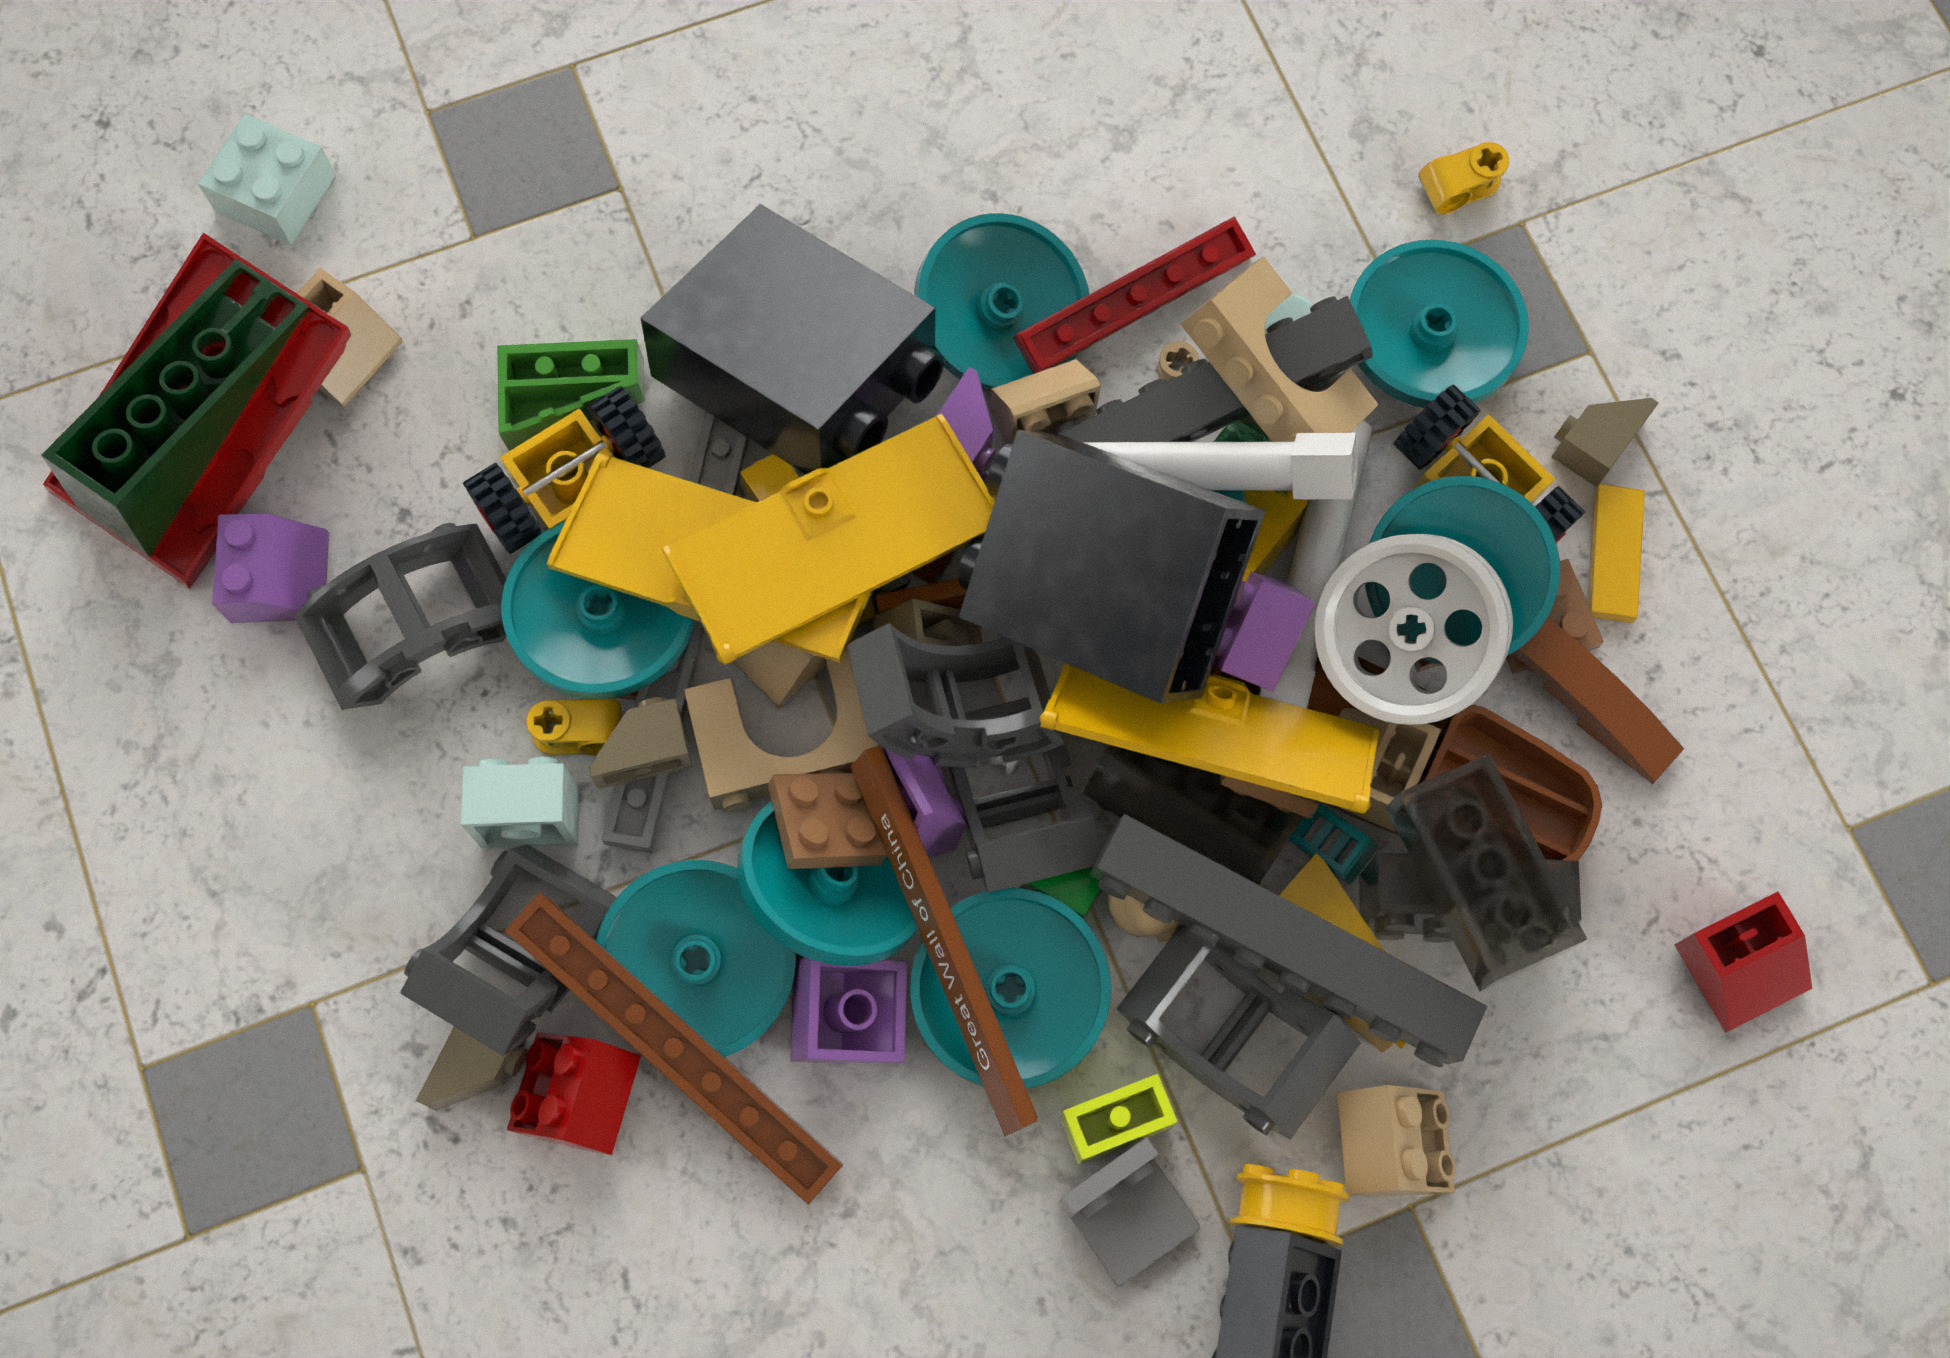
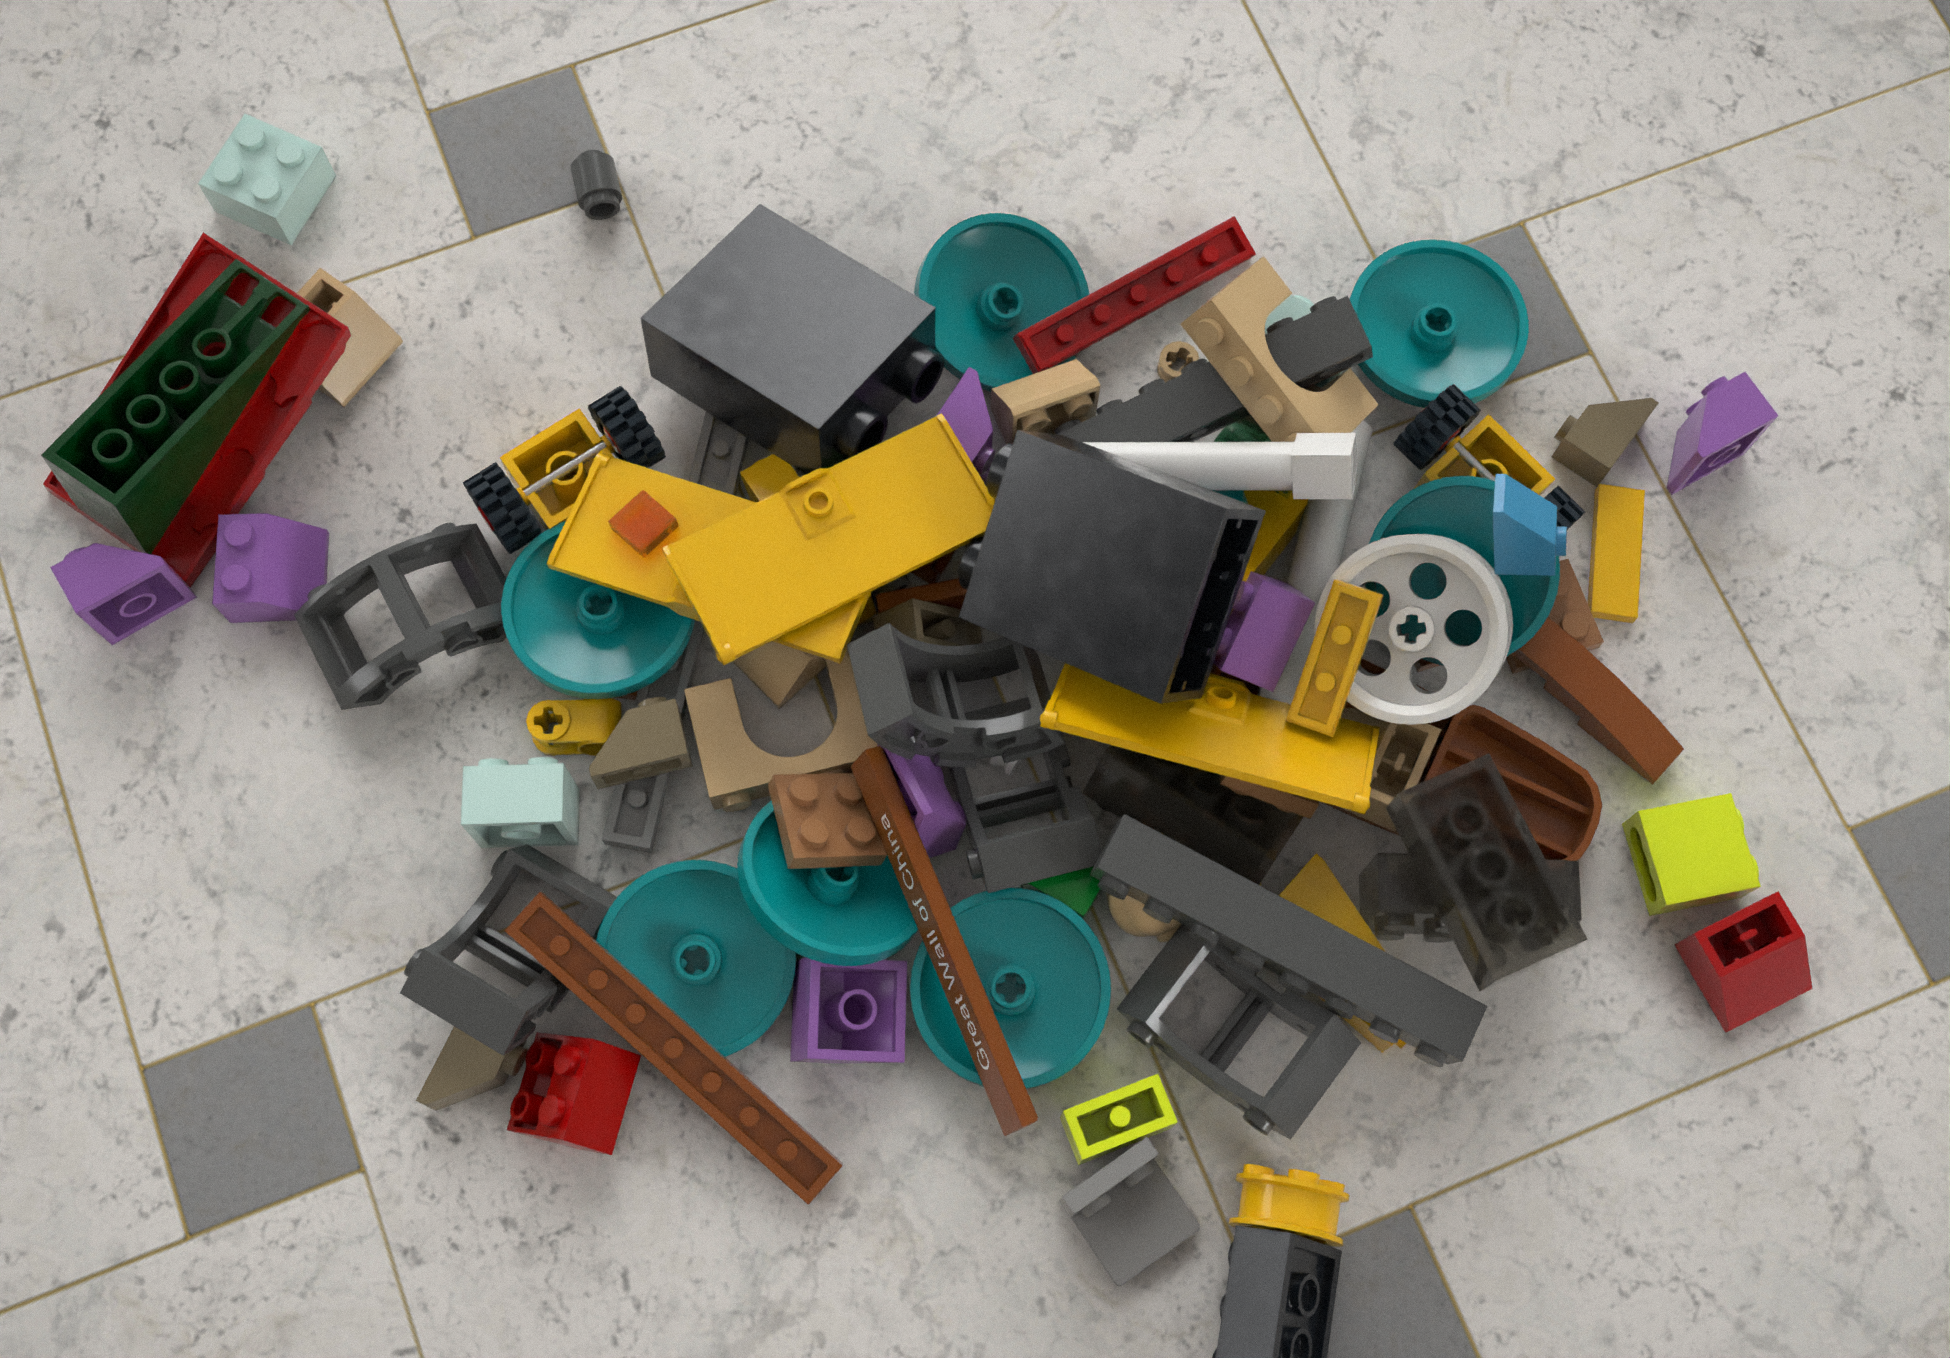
(120, 588): none -> medium lavender slope
(554, 379): bright green wedge -> none
(596, 184): none -> dark grey brick
(643, 523): none -> clear orange tile
(1334, 657): none -> yellow tile
(1356, 859): teal slope -> none
(1395, 1141): tan slope -> none
(1464, 176): yellow piece -> none
(1525, 530): none -> dark azure slope
(1691, 854): none -> neon yellow piece
(1718, 429): none -> medium lavender slope

